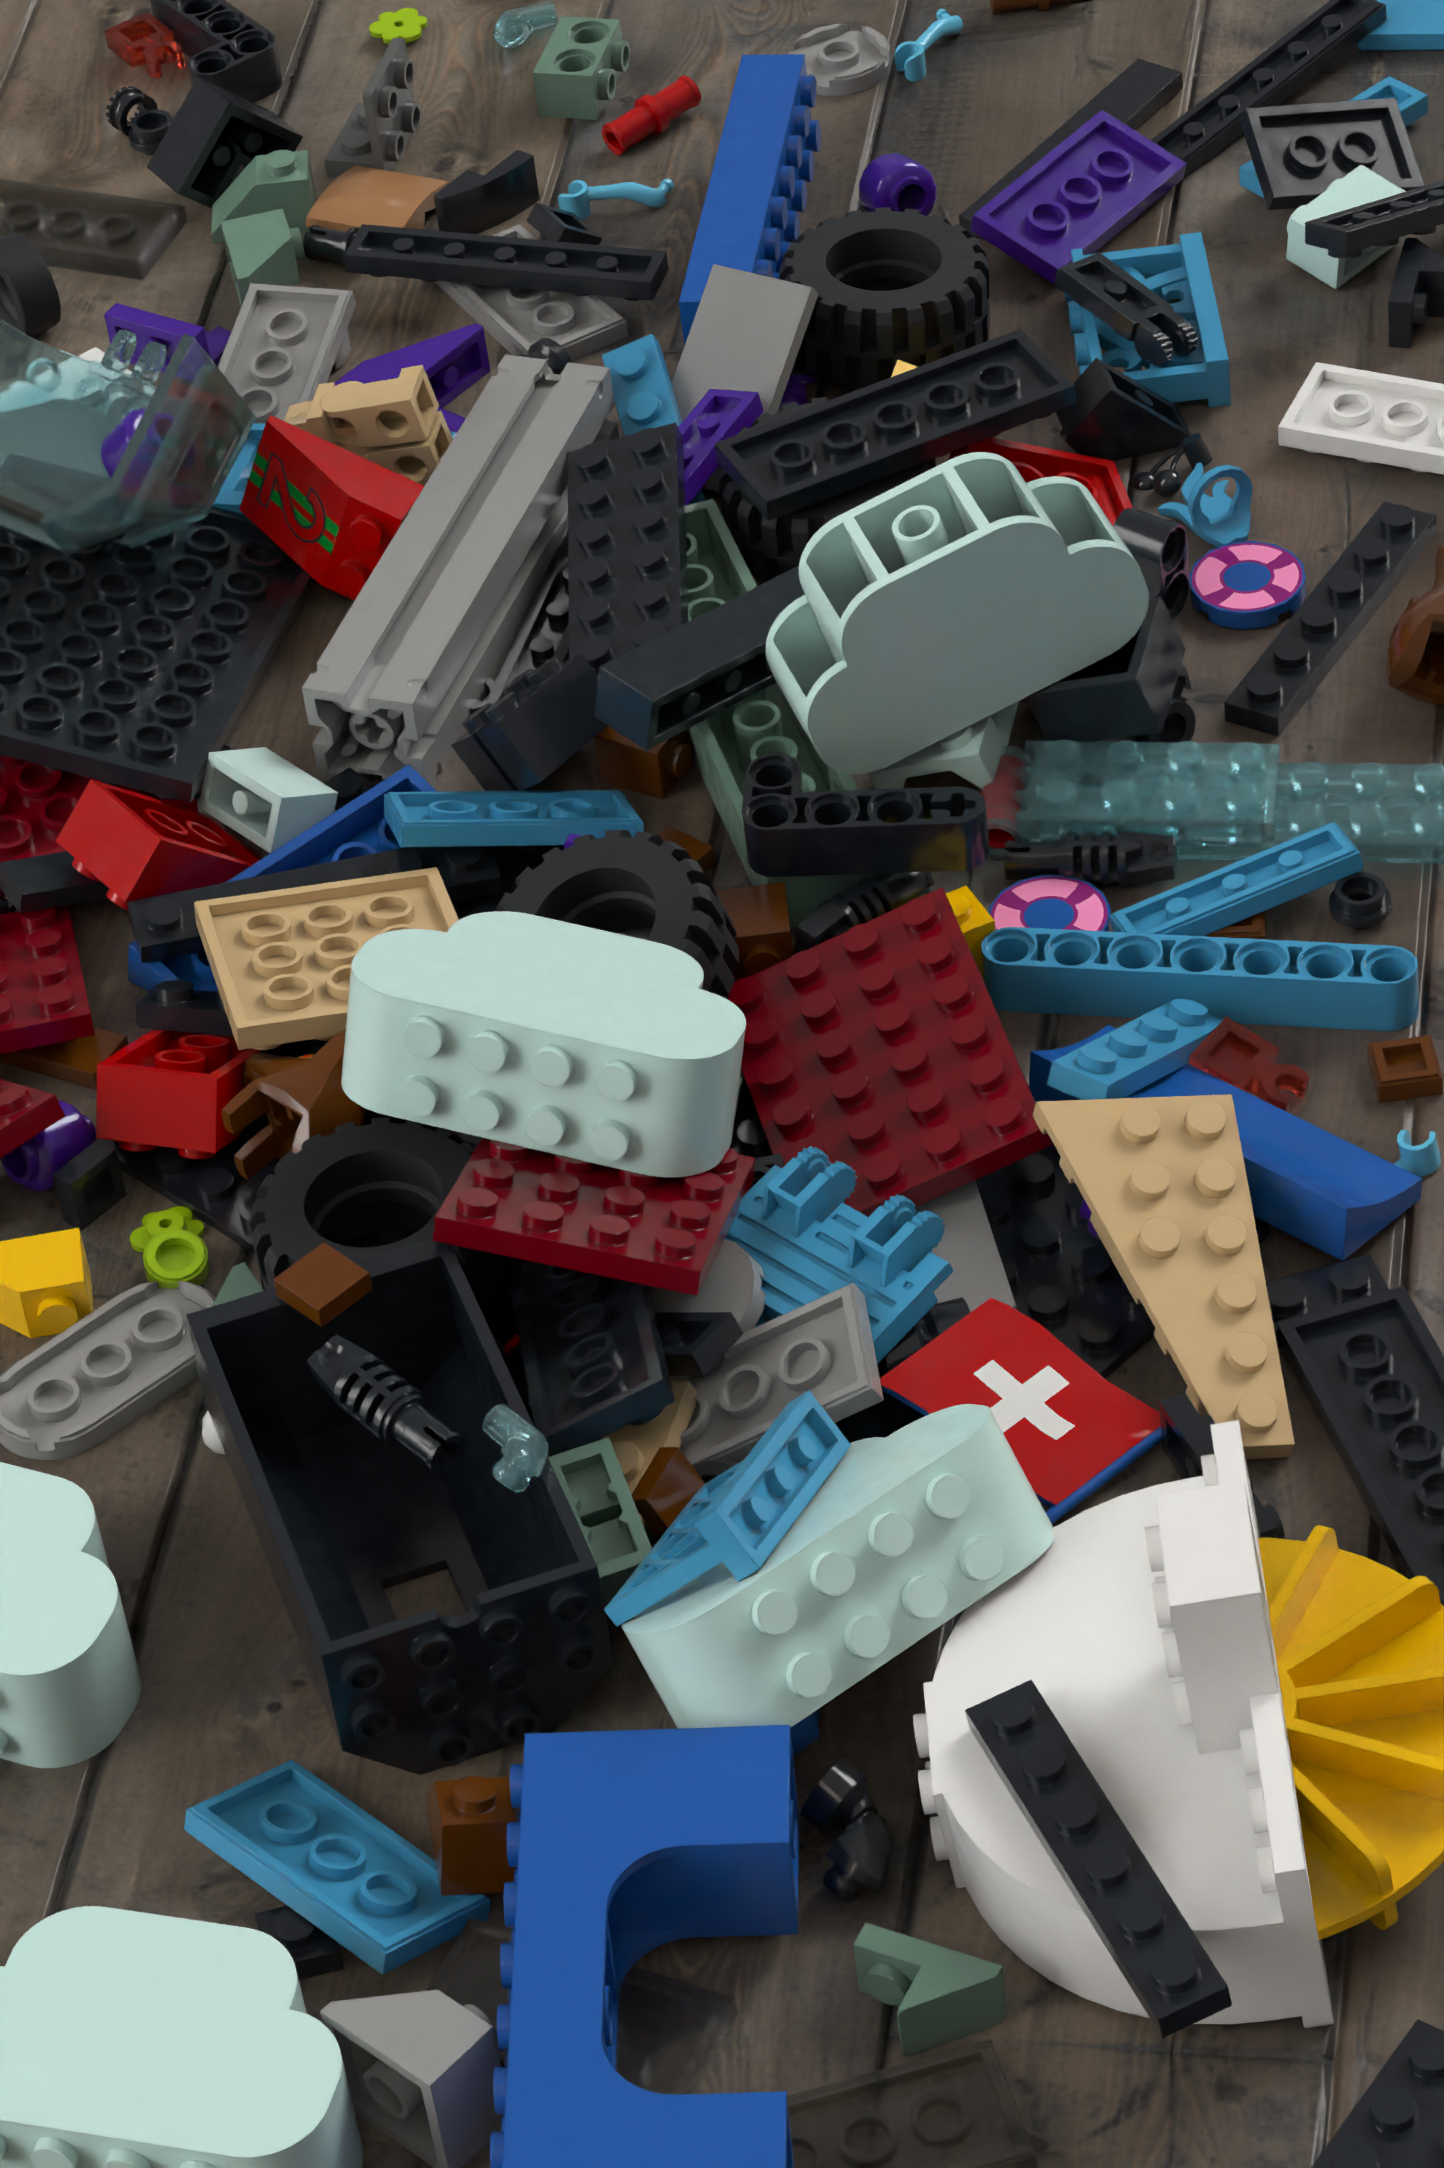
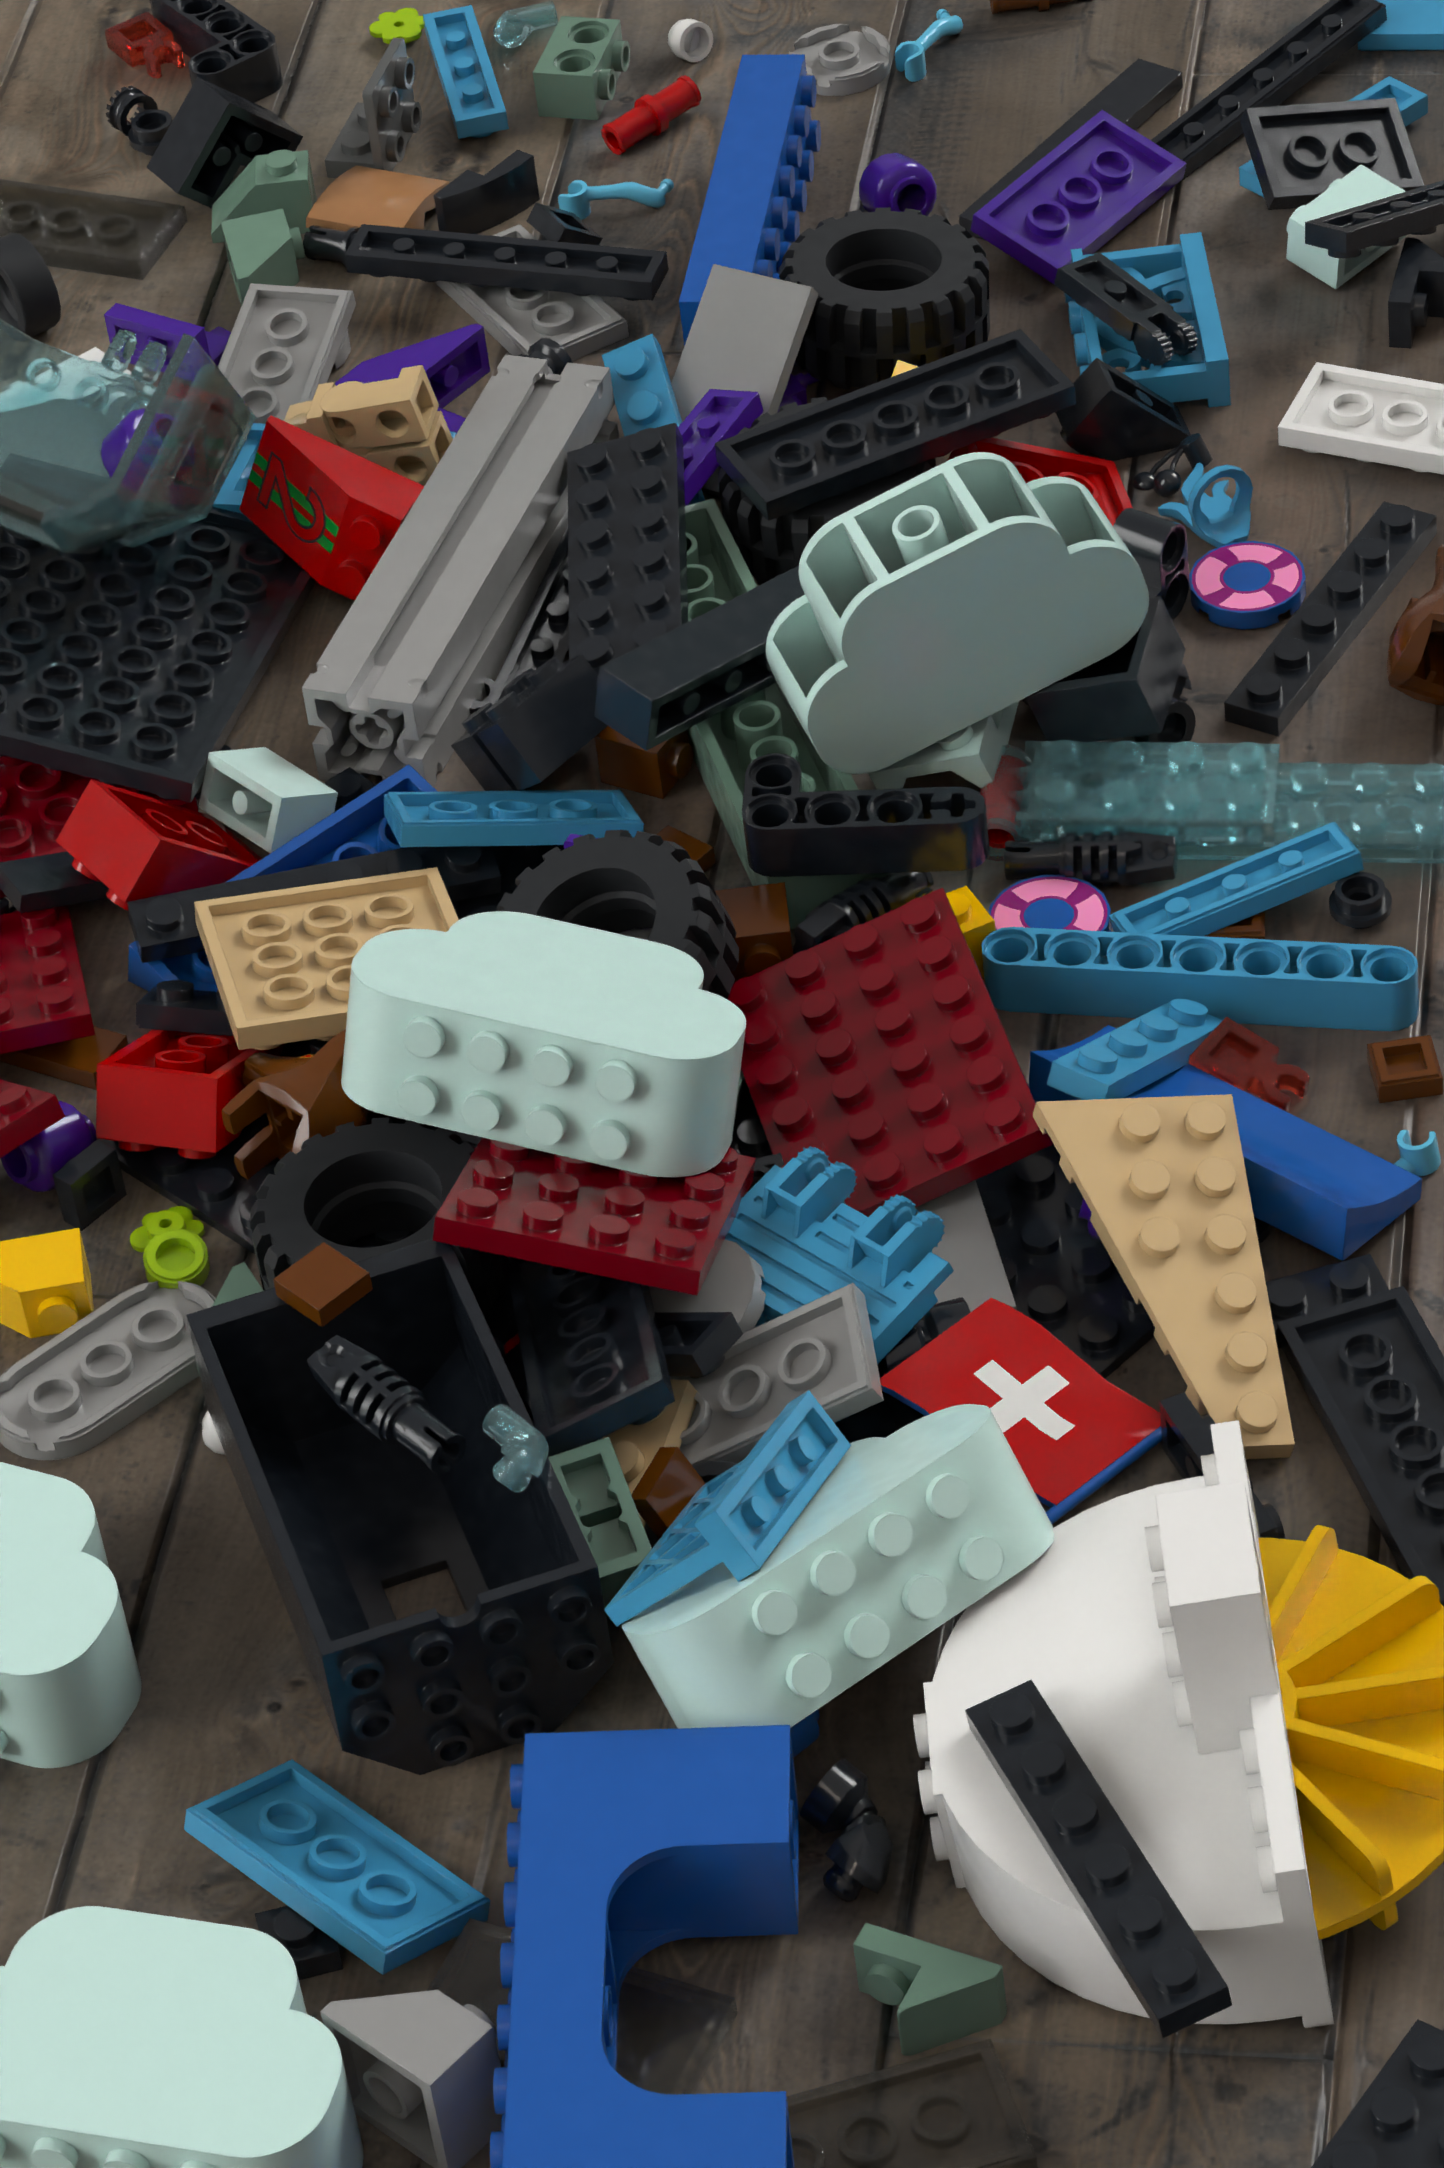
(465, 72): none -> dark azure plate
(470, 1834): reddish brown slope -> none
(690, 40): none -> white hinge

